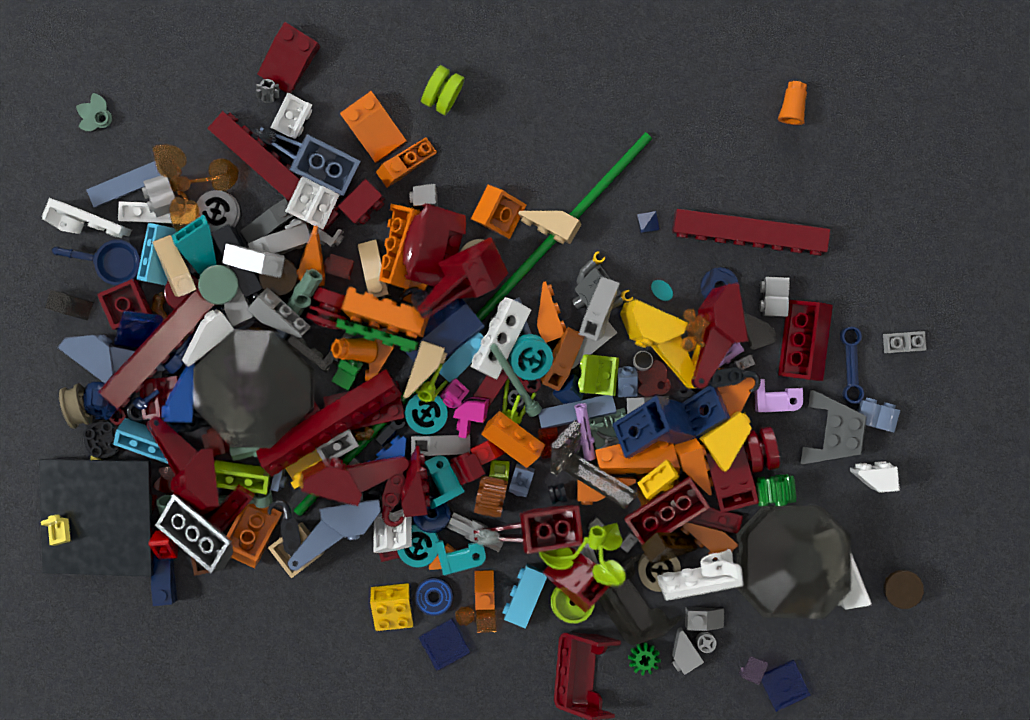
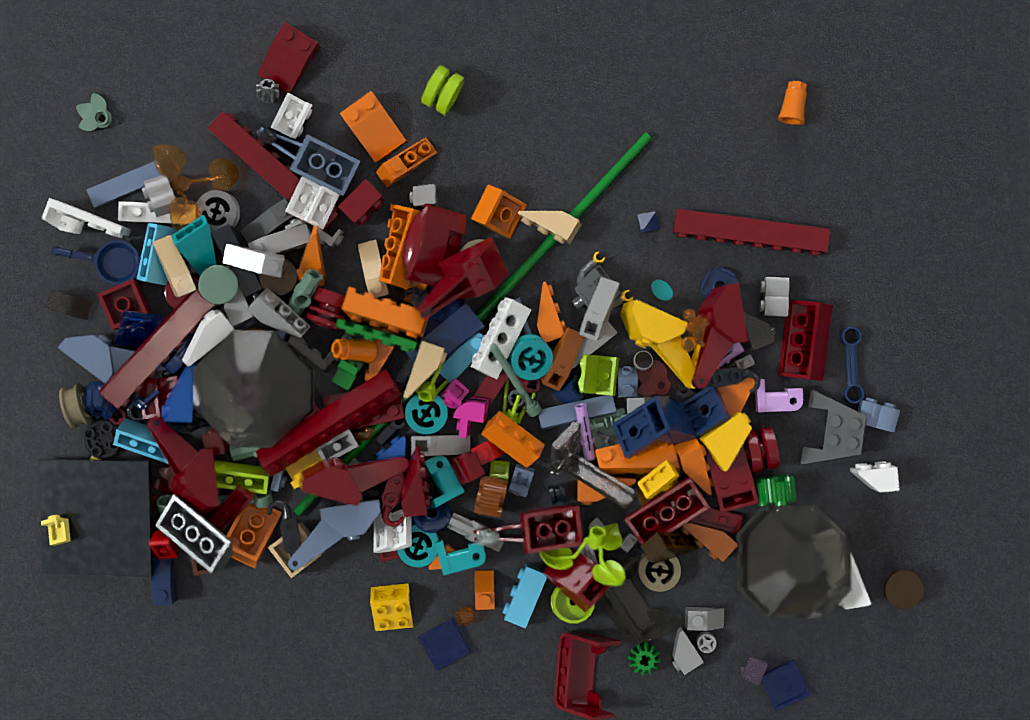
(157, 305): clear orange arm -> none
(339, 266): clear red brick -> none
(430, 607): dark blue tile -> none
(486, 621): clear orange slope -> none
(547, 437): clear red bracket -> none
(707, 578): white plate -> none
(904, 342): light grey slope -> none

